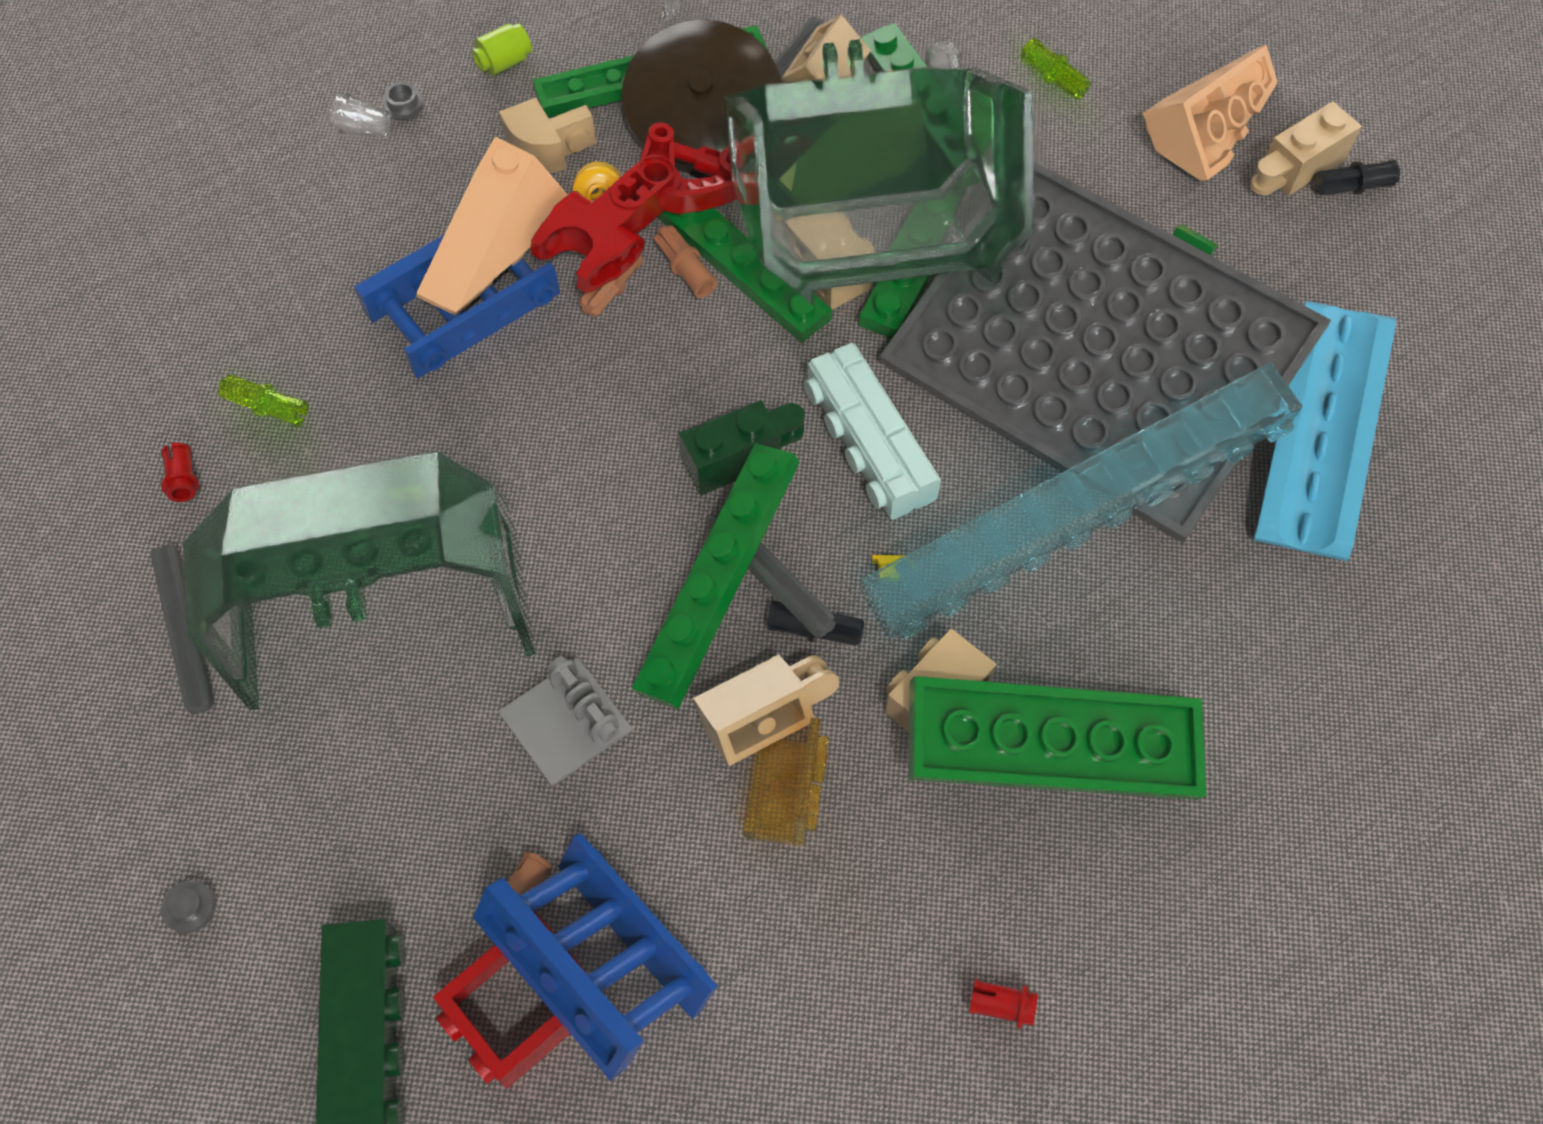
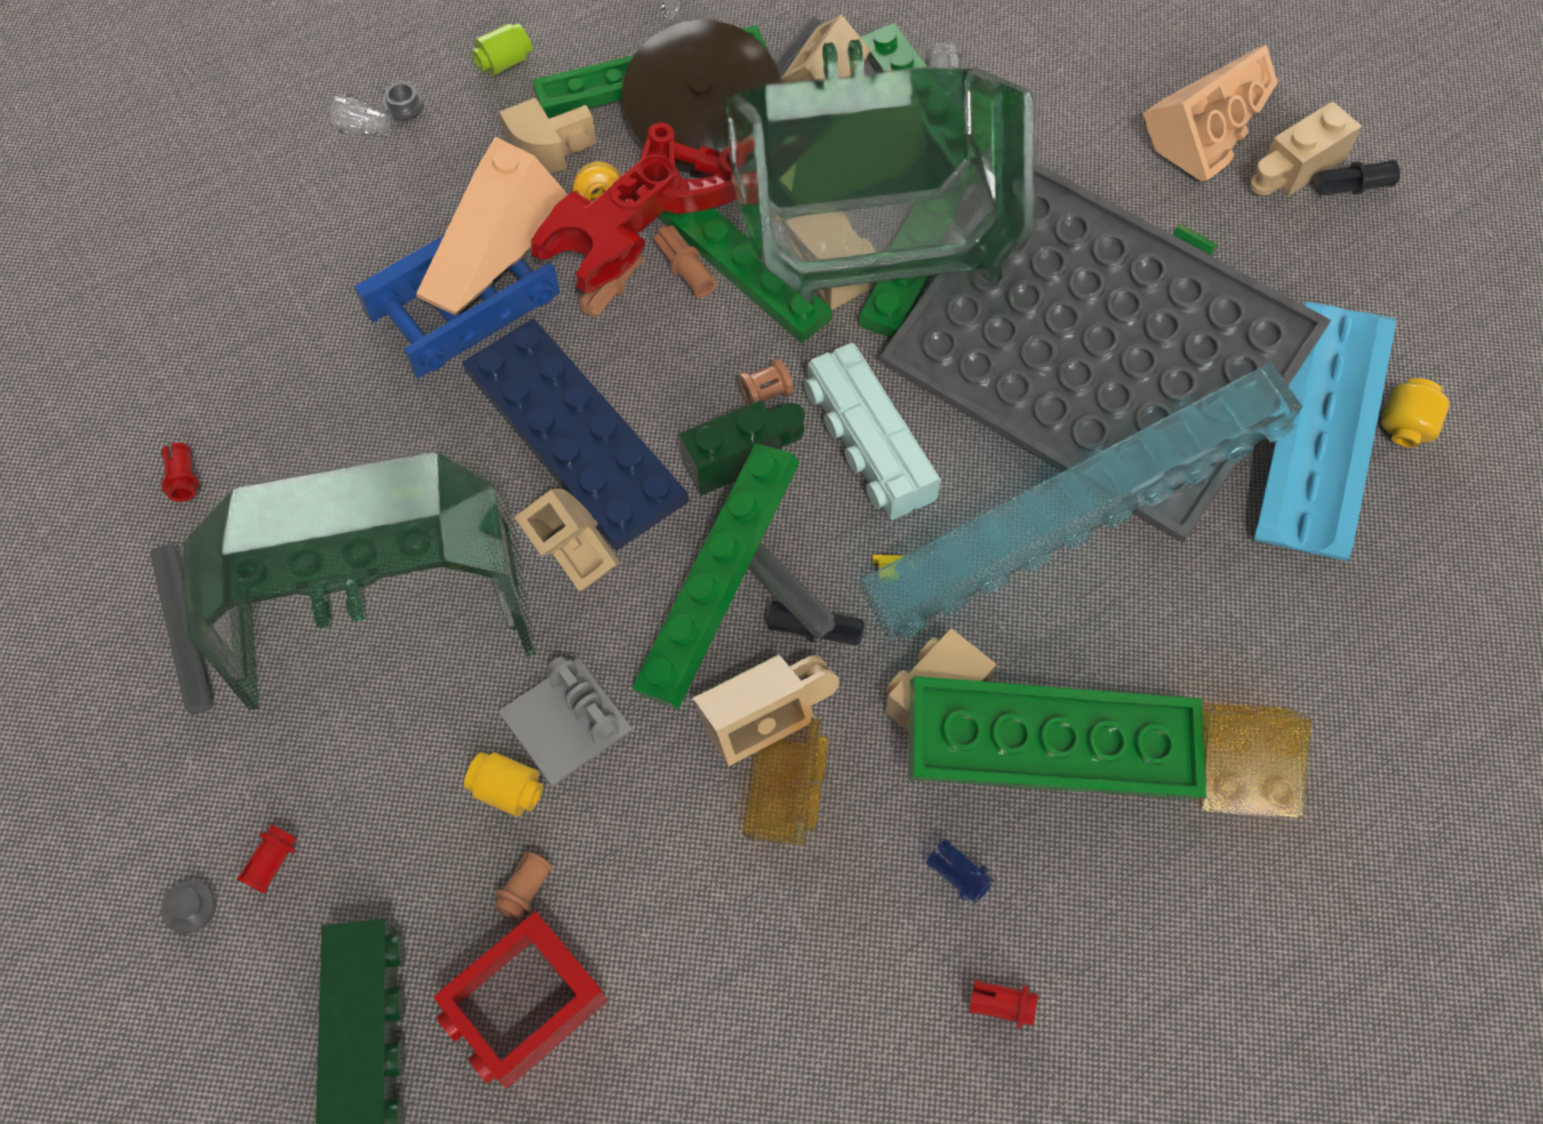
(263, 399): clear neon green axle -> none
(267, 858): none -> red pin
(503, 783): none -> yellow brick
(563, 985): blue fence -> none
(567, 530): none -> tan brick
(576, 433): none -> dark blue plate
(776, 373): none -> nougat bush
(962, 873): none -> clear blue pin
(1055, 68): clear neon green axle -> none
(1255, 759): none -> clear yellow bracket
(1415, 412): none -> yellow head

